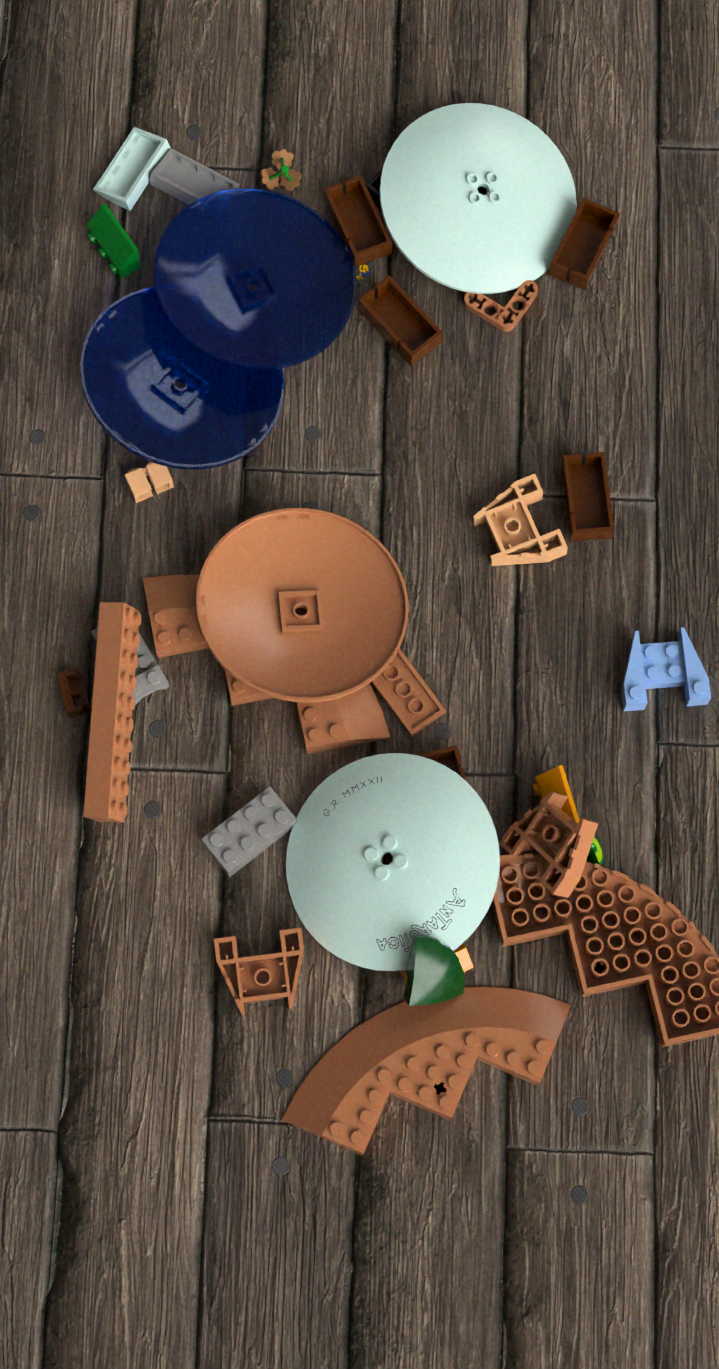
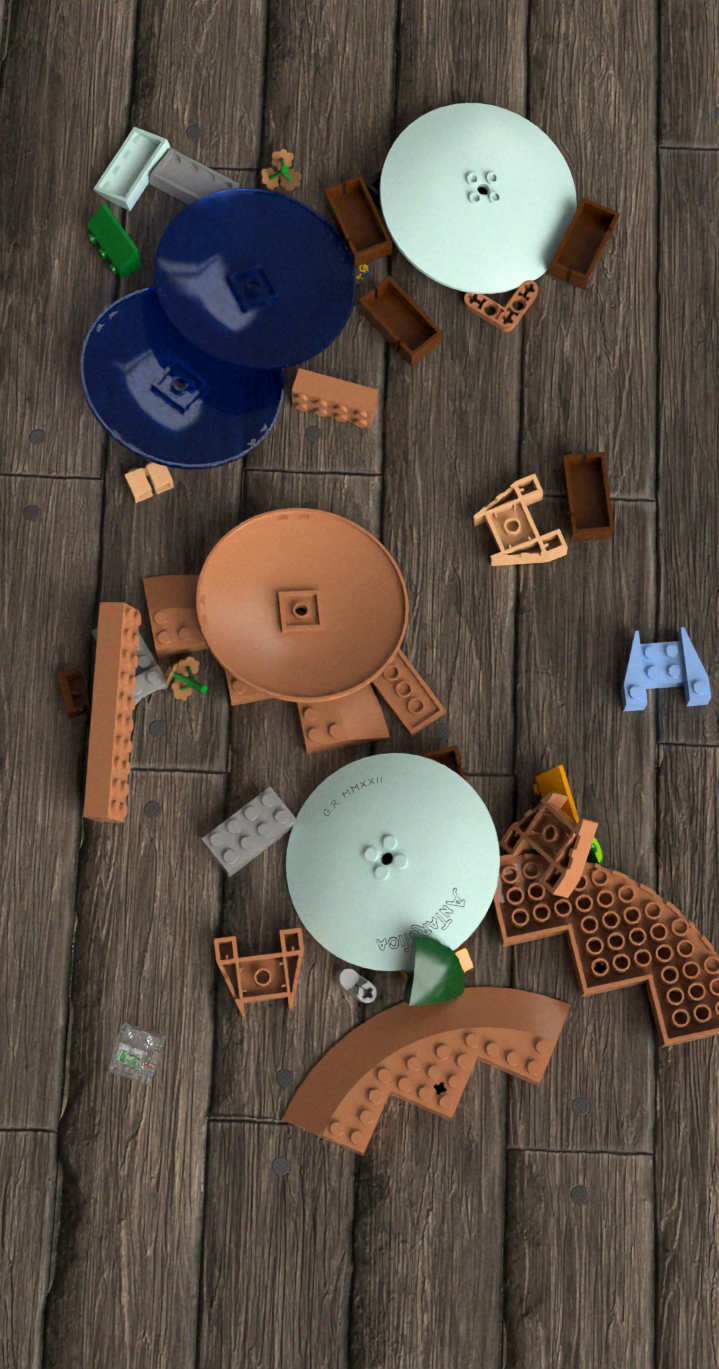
(136, 1053): none -> clear slope
(182, 685): none -> medium nougat plant
(334, 398): none -> nougat piece
(348, 978): none -> light grey piece

